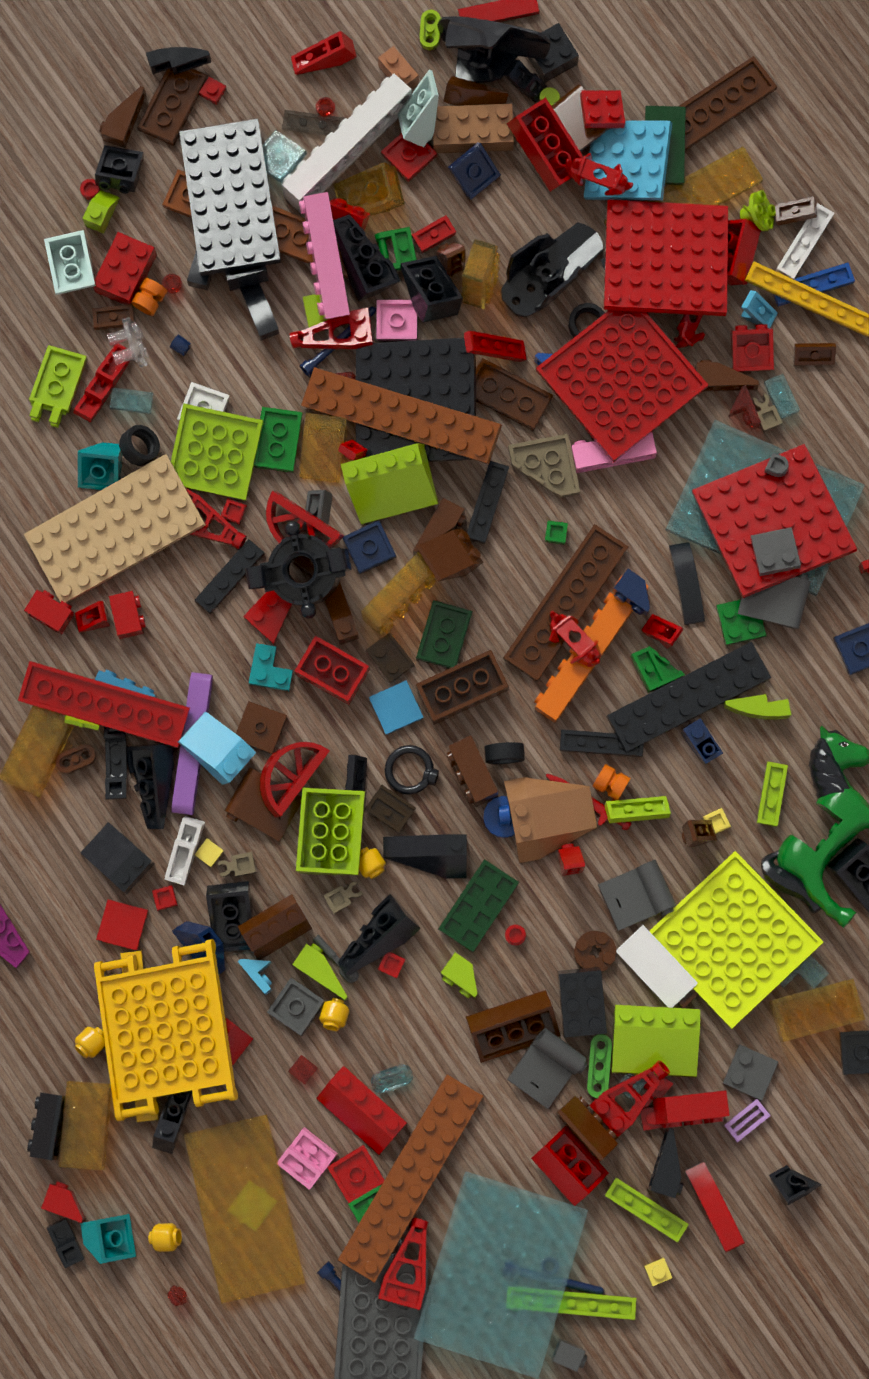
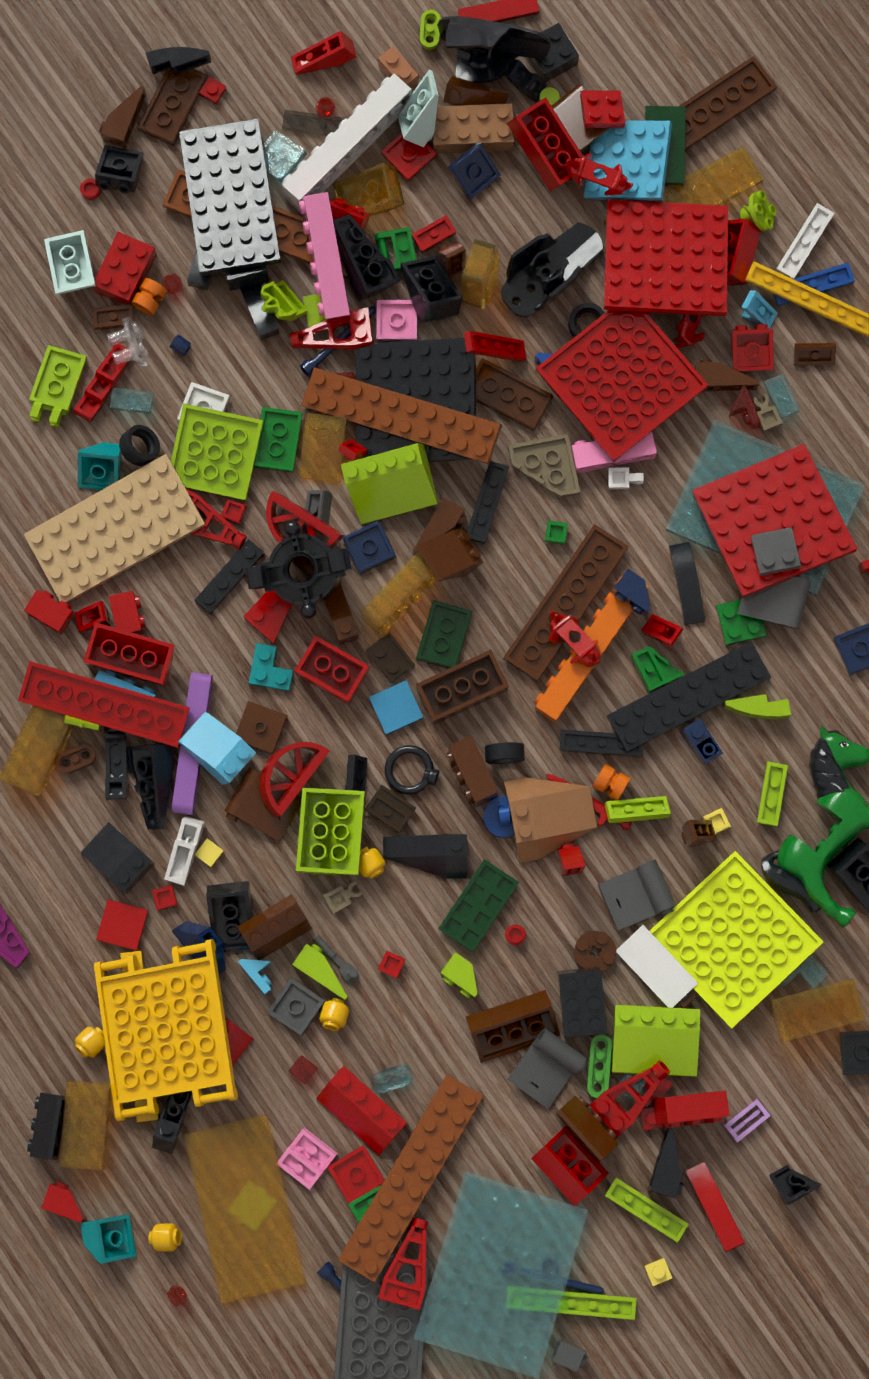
(65, 1242): black slope -> none
(100, 211): lime slope -> none
(129, 654): none -> red slope
(241, 864): dark tan plate -> none
(282, 301): none -> lime plate
(386, 931): black wedge -> none
(620, 478): none -> white plate
(750, 1072): dark grey plate -> none
(777, 465): dark grey tile -> none
(796, 211): plate -> none

